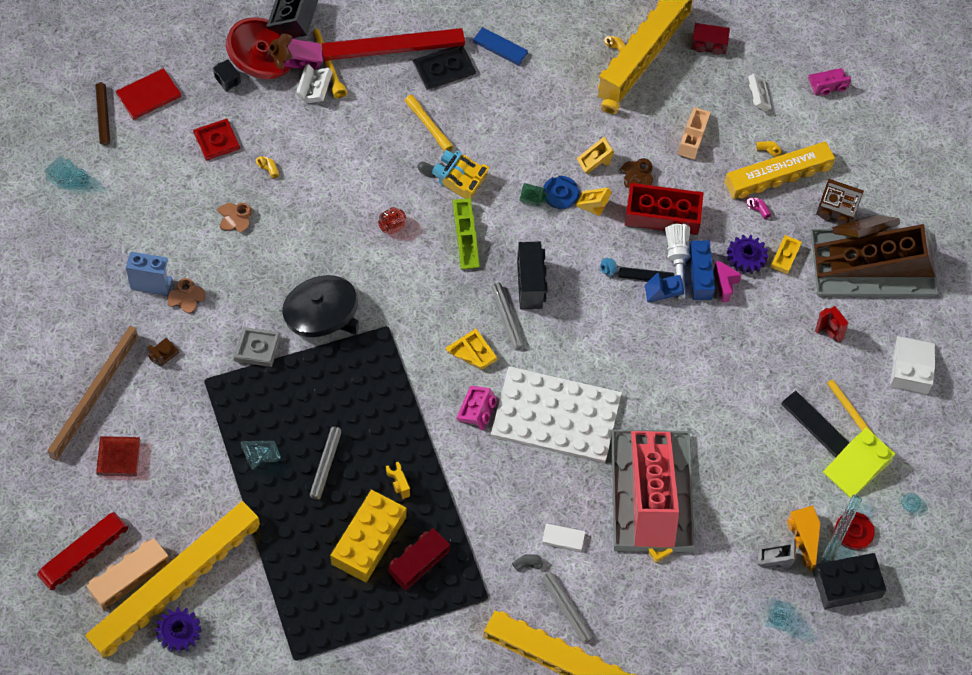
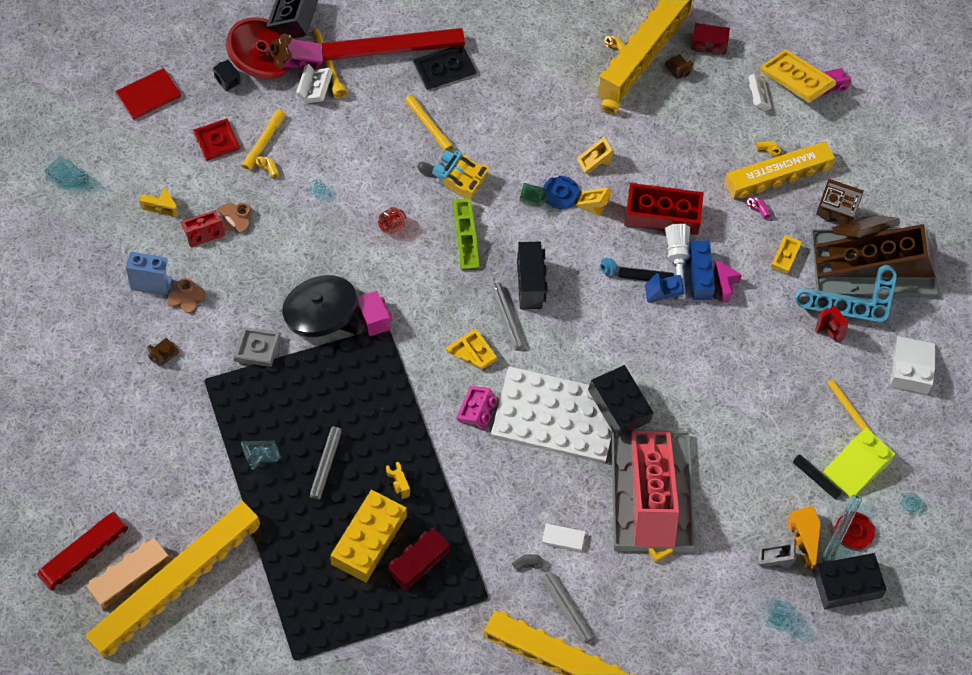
(93, 393): medium nougat tile -> none
(102, 114): reddish brown axle -> none
(118, 456): clear red plate -> none
(162, 205): none -> yellow slope
(179, 640): dark purple gear -> none
(203, 228): none -> red bracket
(274, 123): none -> yellow piece
(317, 188): none -> clear light blue plate
(374, 313): none -> dark pink brick
(500, 46): blue tile -> none
(620, 401): none -> black brick
(635, 174): reddish brown plate -> none
(679, 66): none -> reddish brown bracket
(694, 133): light nougat slope -> none
(747, 263): dark purple gear -> none
(797, 76): none -> yellow tile
(815, 423): black tile -> none
(817, 476): none -> black axle
(852, 302): none -> medium azure beam

